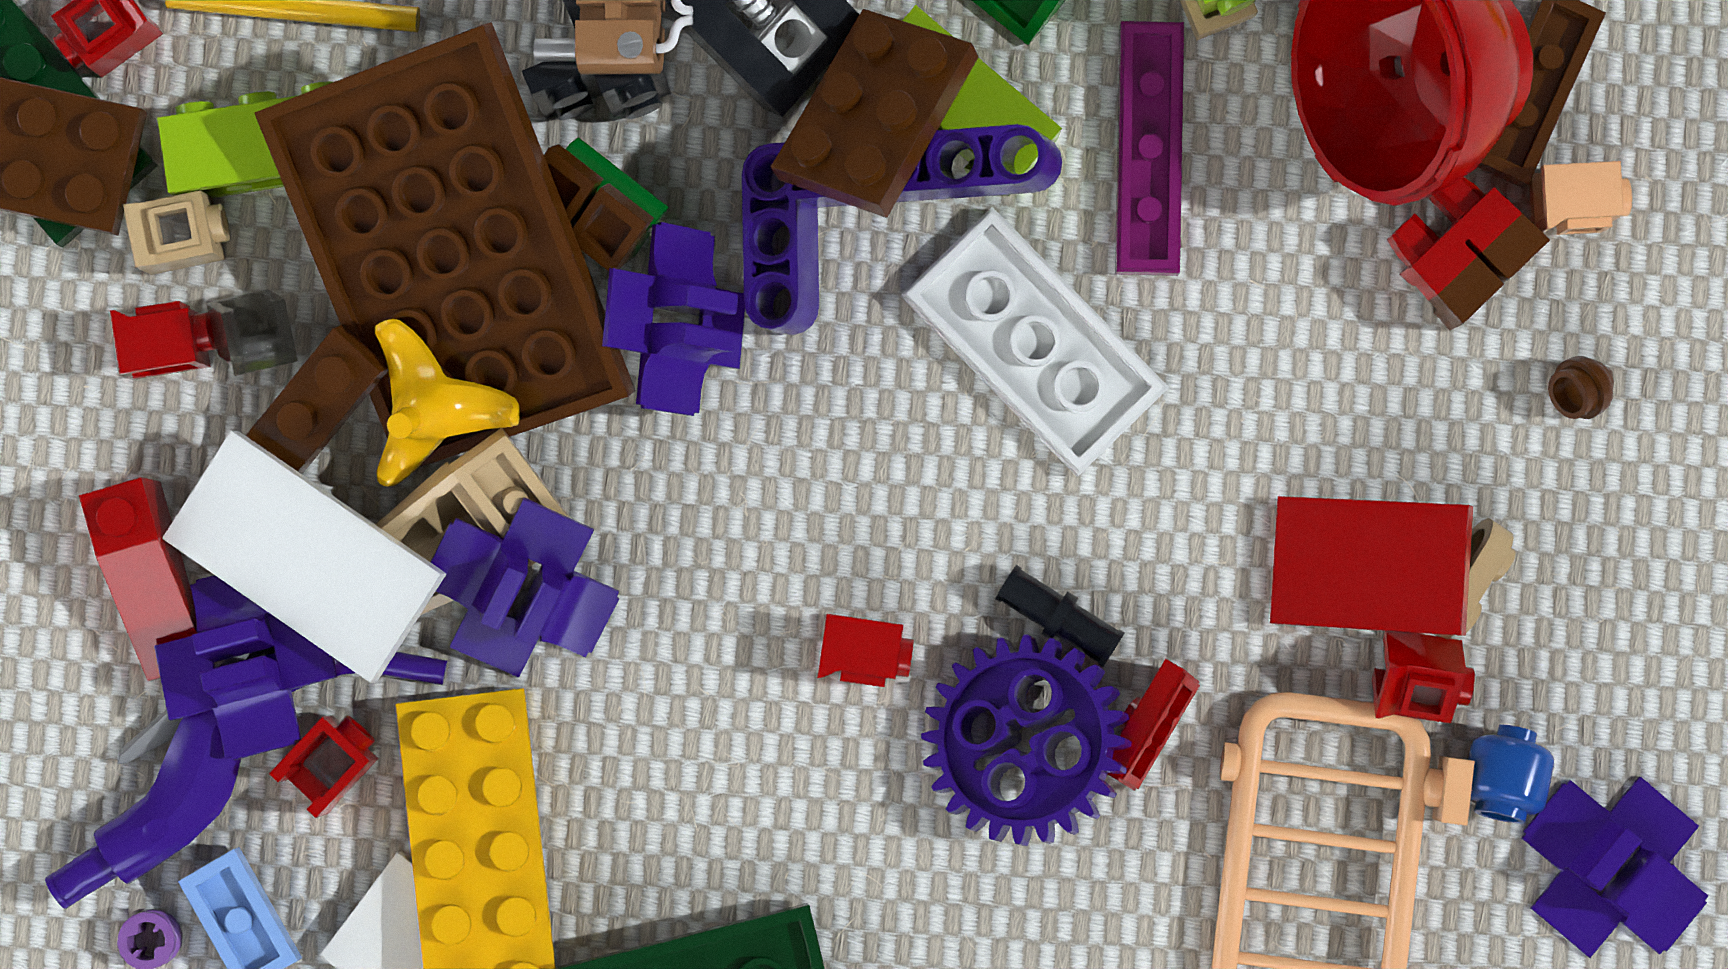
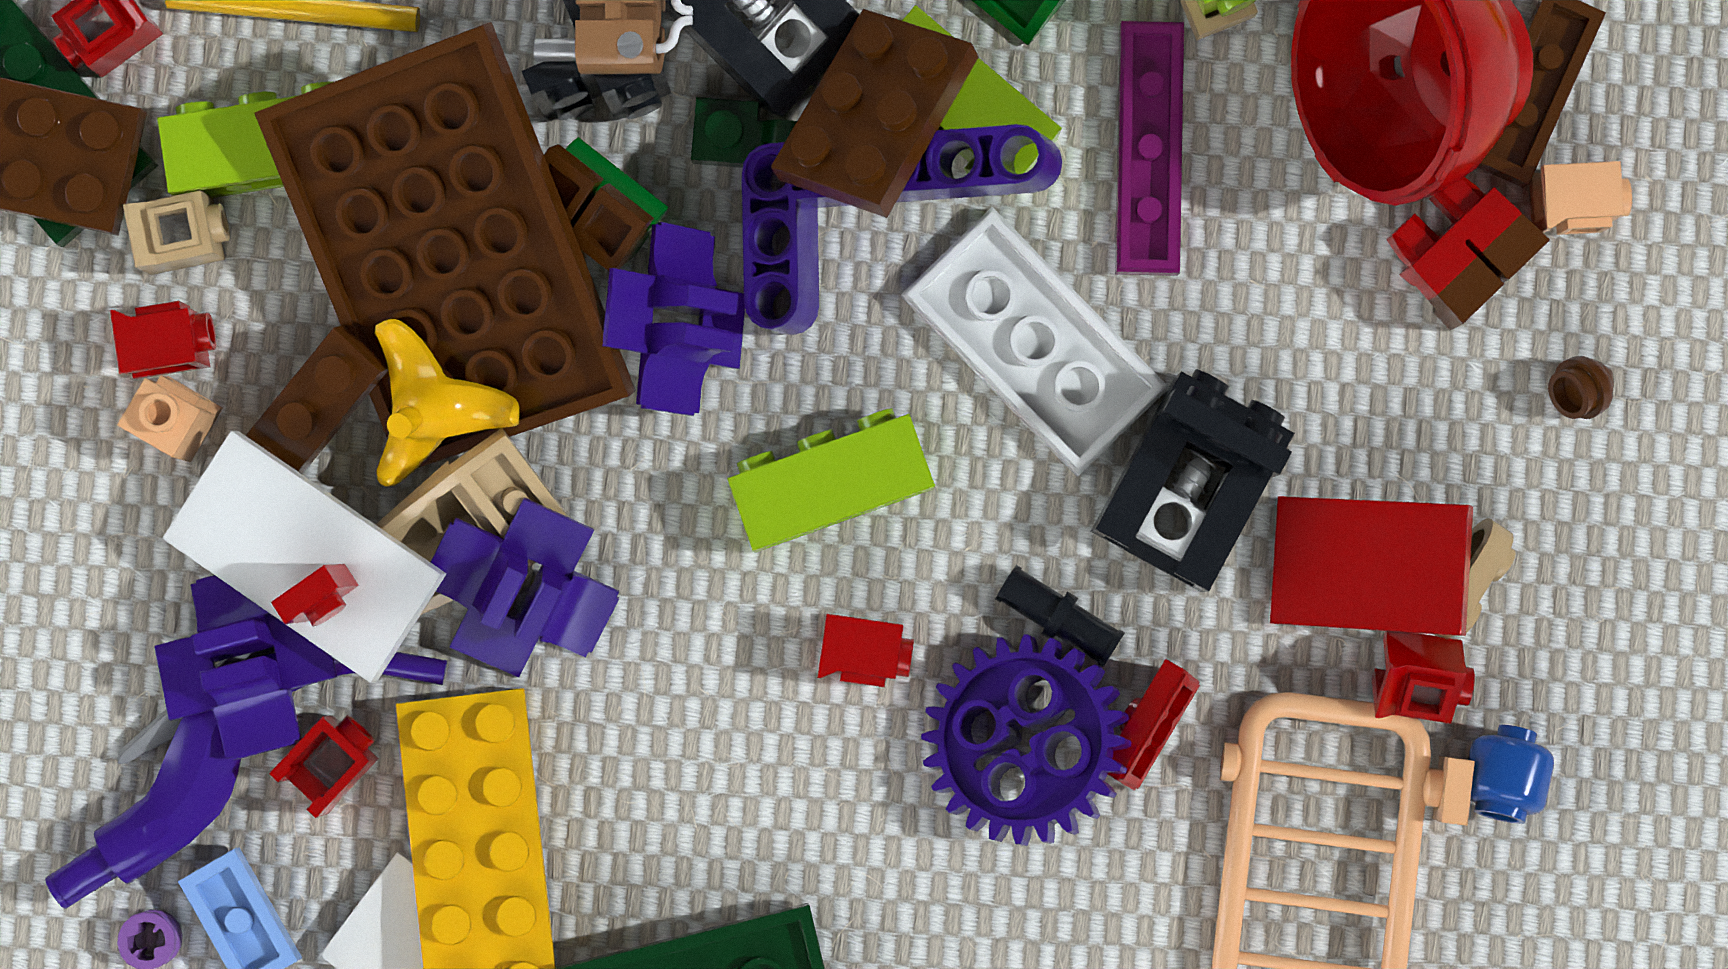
(140, 566): slope -> none
(170, 417): none -> light nougat window
(252, 331): clear smoke window -> none
(316, 596): none -> red plate
(731, 130): none -> dark green plate
(830, 479): none -> lime brick
(1216, 428): none -> black brick
(1589, 849): dark purple piece -> none

